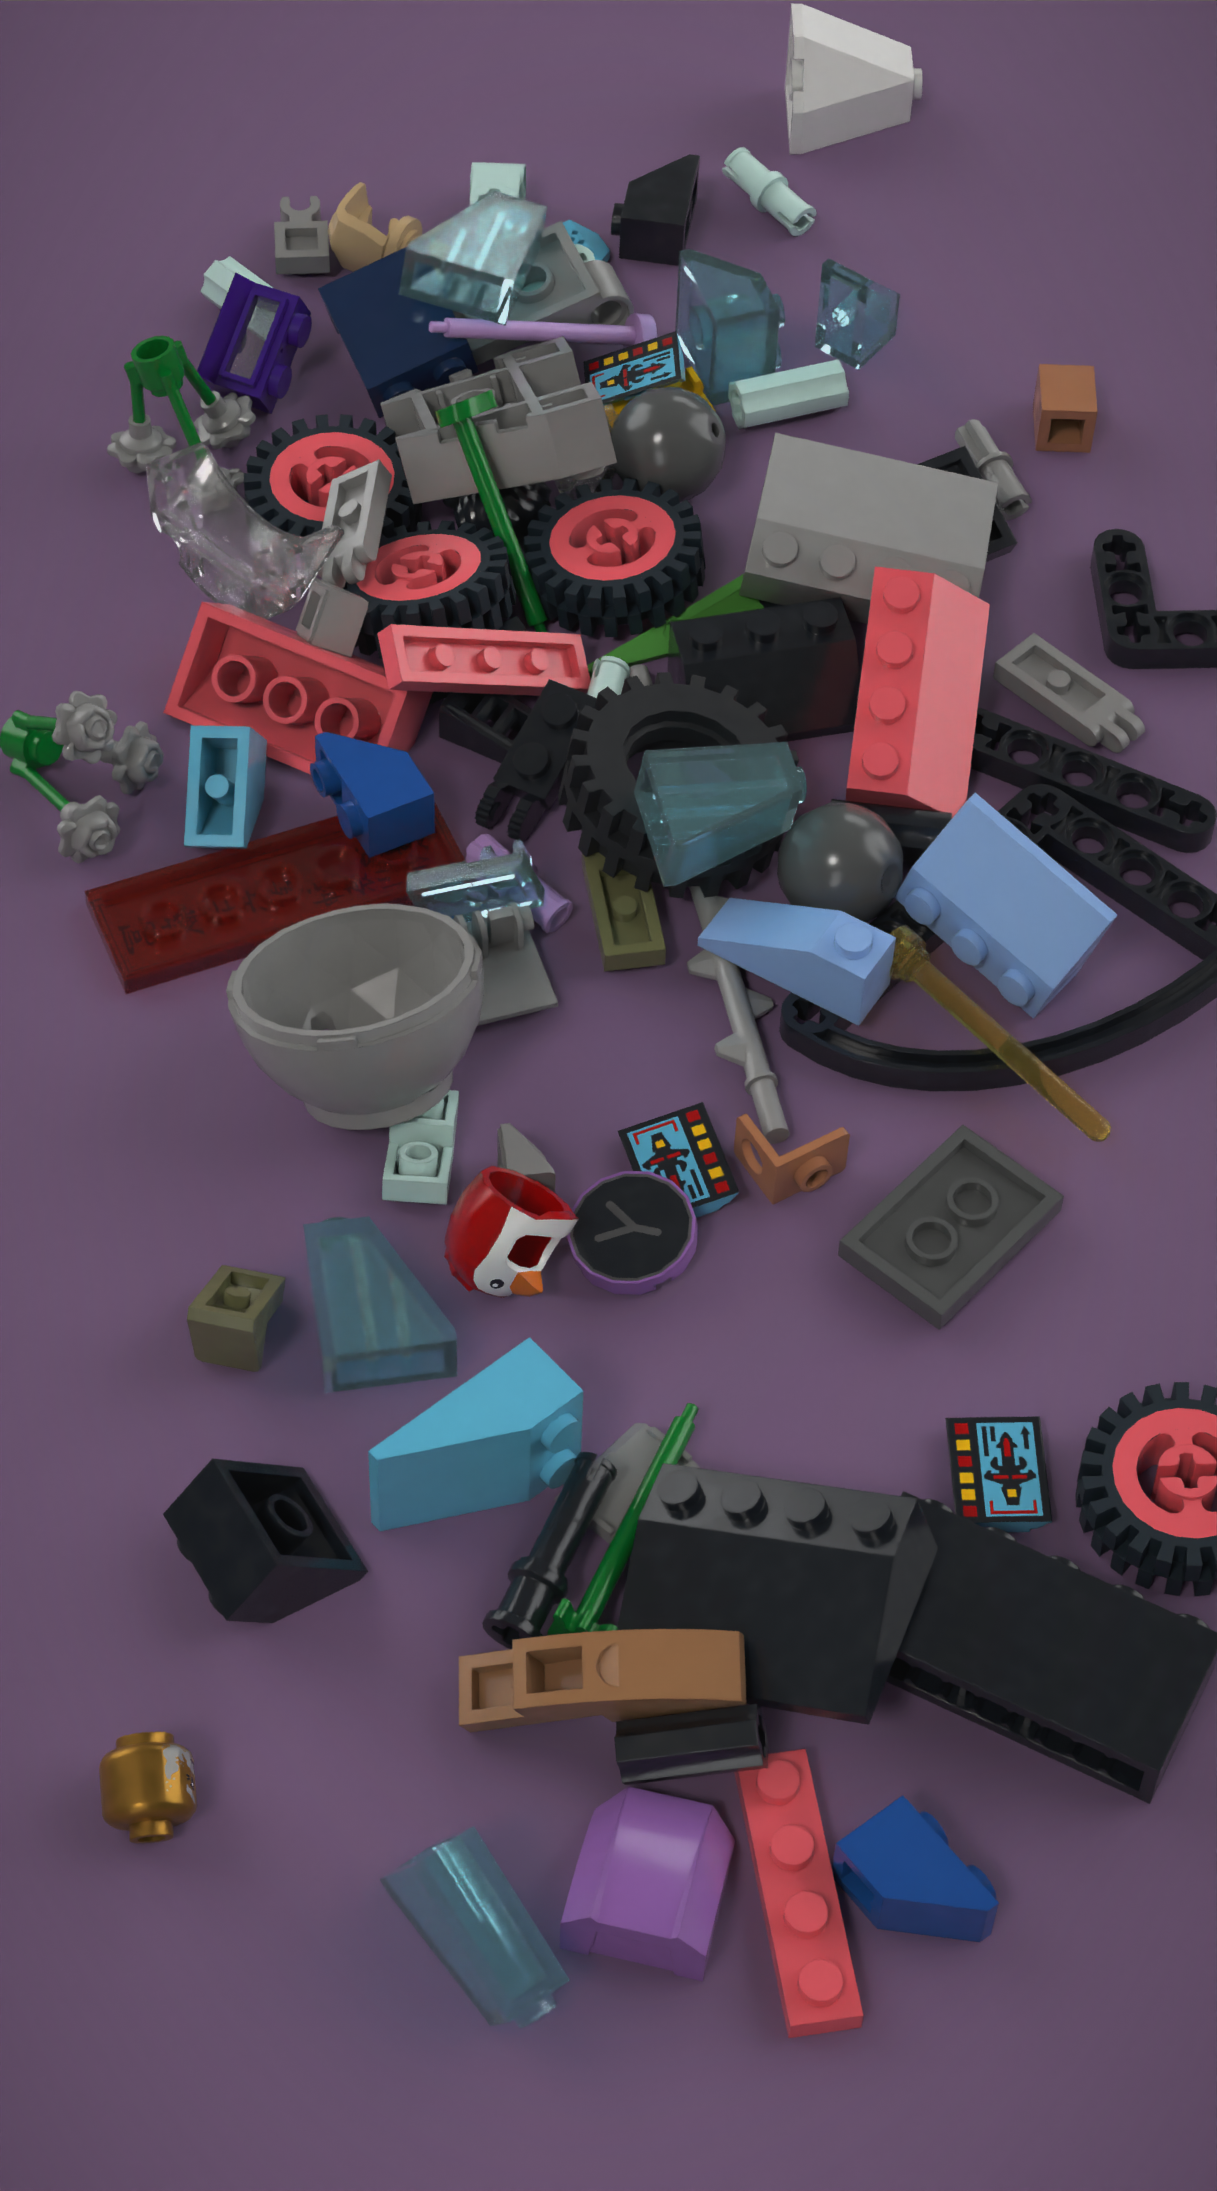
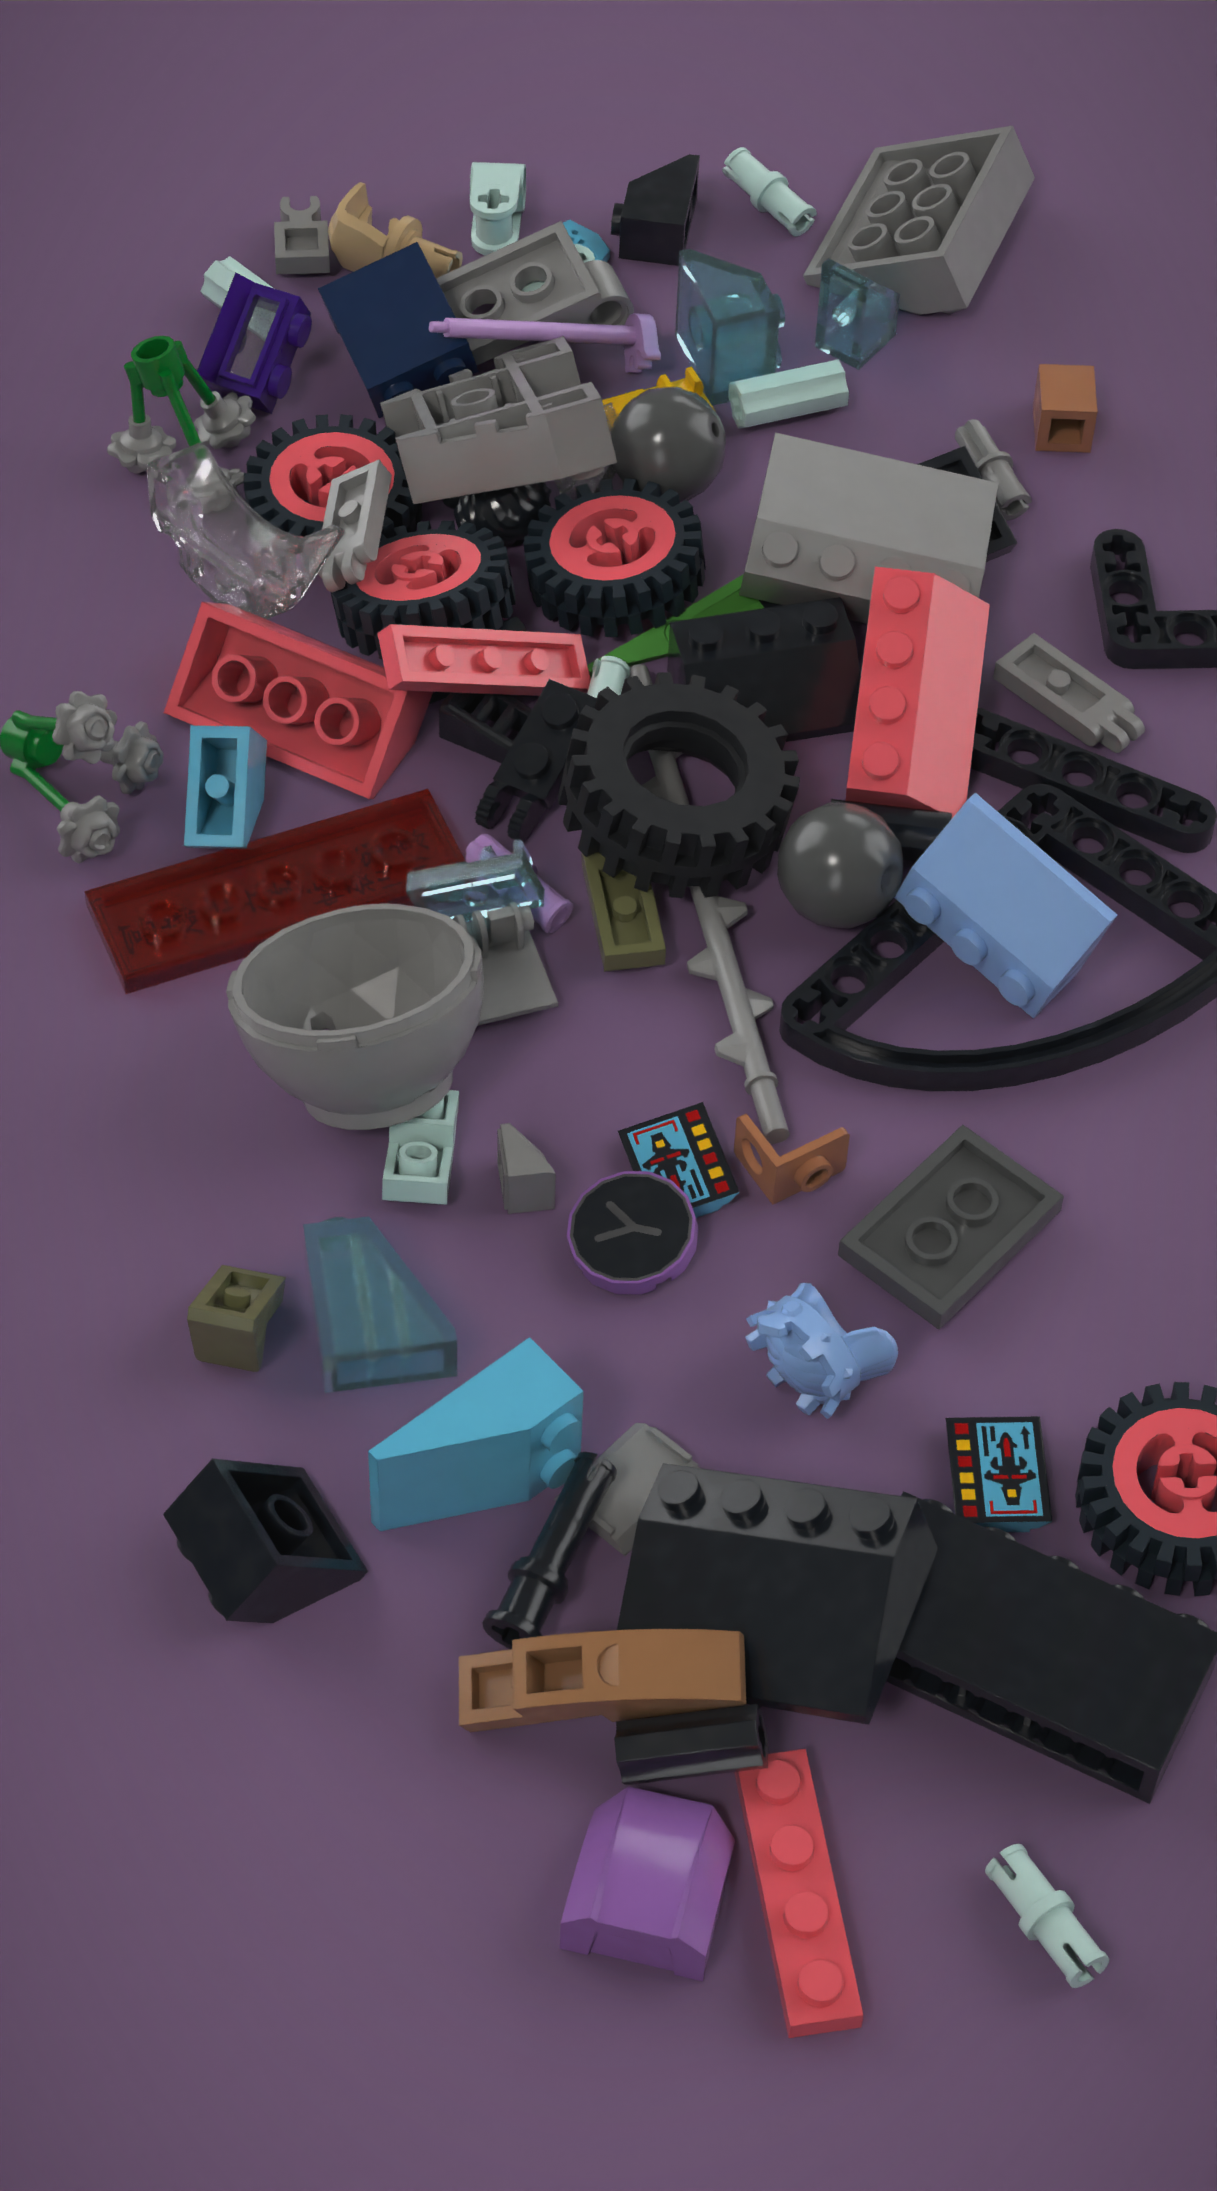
(147, 1786): pearl gold head -> none
(332, 617): light grey slope -> none
(375, 792): blue slope -> none
(461, 415): green piece -> none
(476, 258): clear light blue slope -> none
(478, 1928): clear light blue slope -> none
(505, 1233): red piece -> none
(620, 1548): green piece -> none
(636, 368): piece -> none
(715, 803): clear light blue slope -> none
(806, 951): light blue slope -> none
(815, 1352): none -> light blue hair
(843, 81): white slope -> none
(911, 1879): blue slope -> none
(913, 964): clear yellow piece -> none
(930, 217): none -> light grey slope
(1047, 1915): none -> light aqua pin

